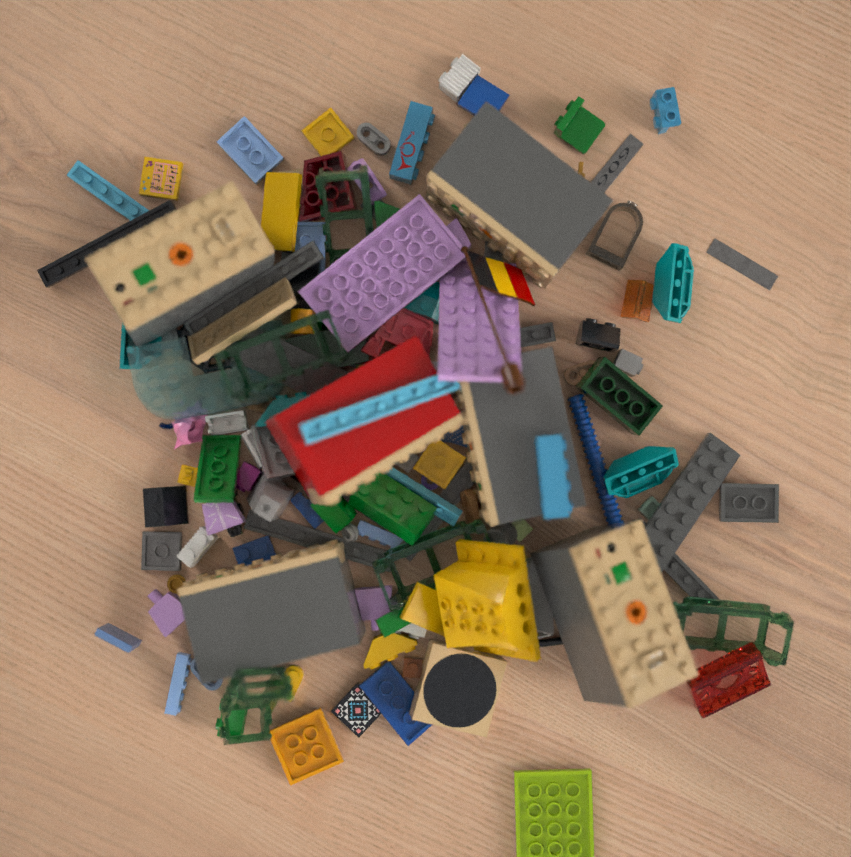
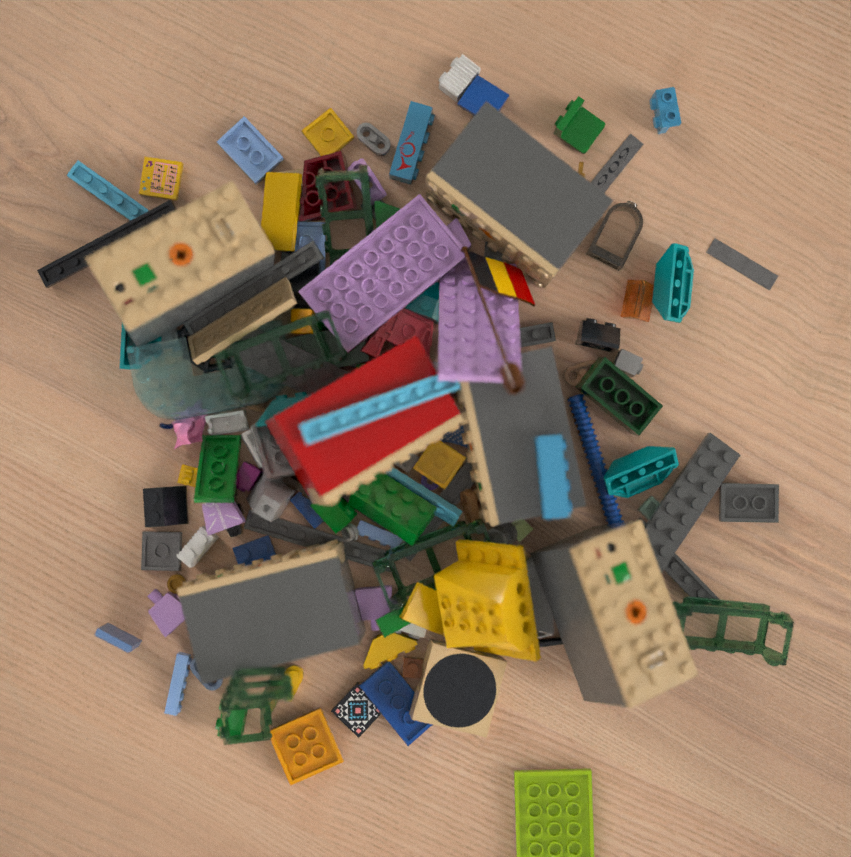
(734, 663): clear red fence -> none

